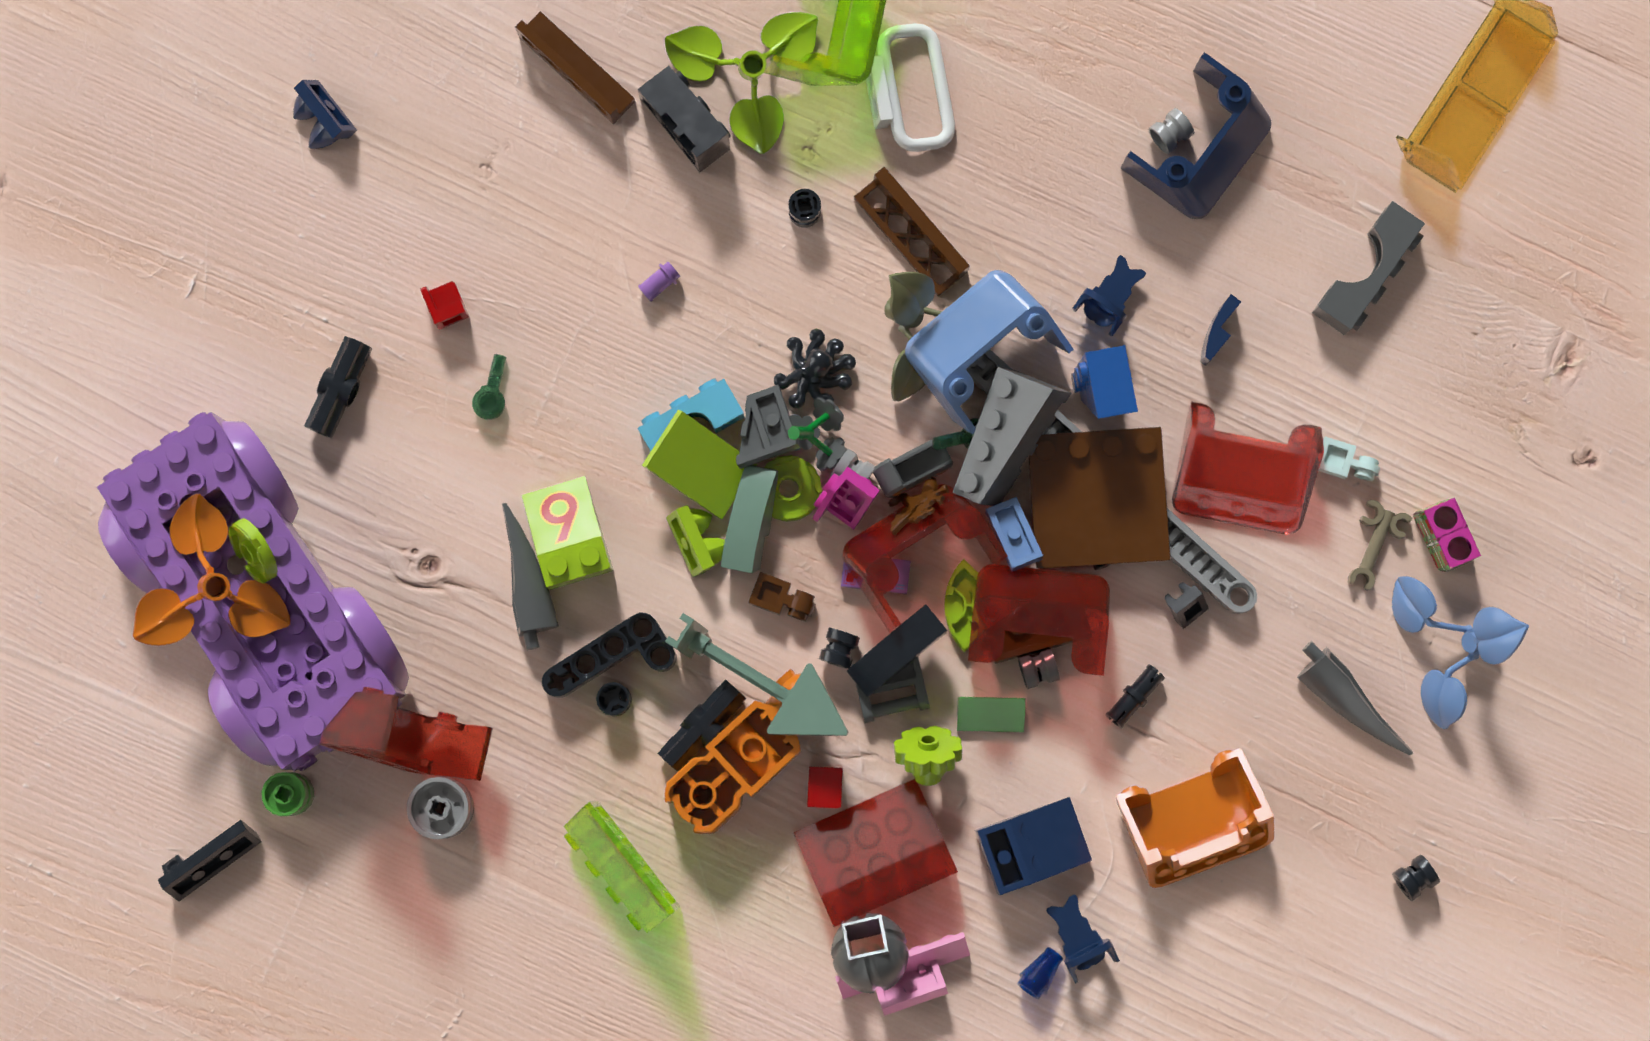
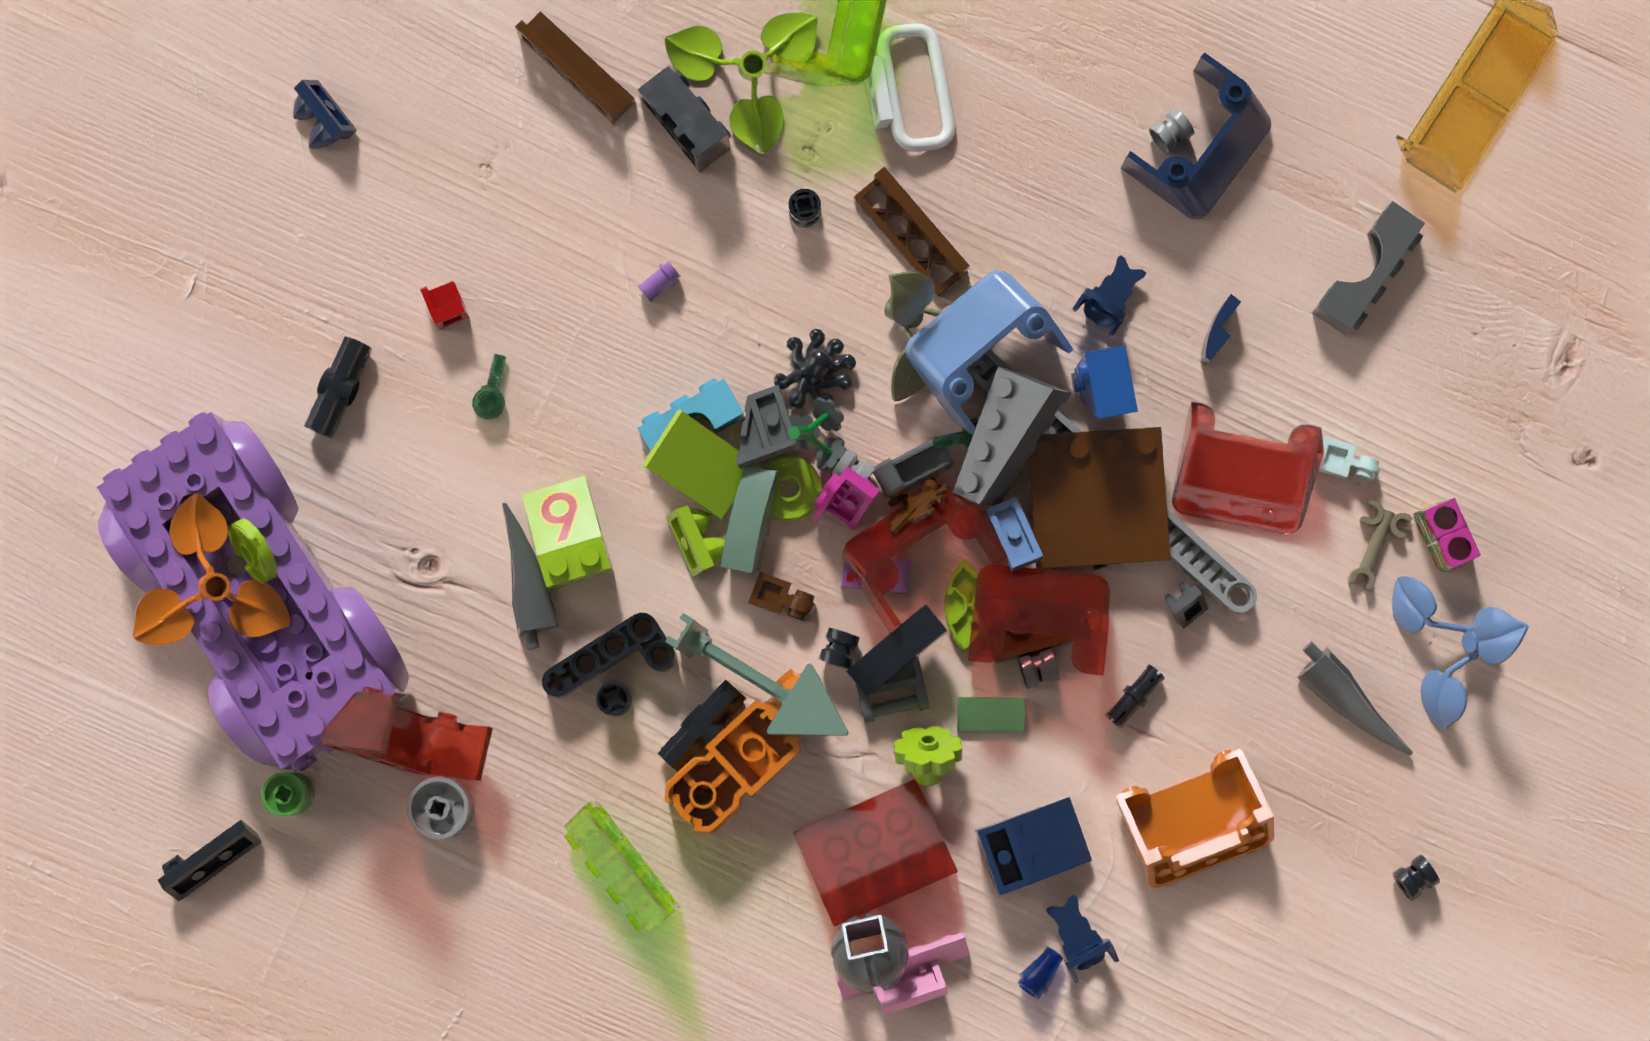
(824, 787): red panel -> none

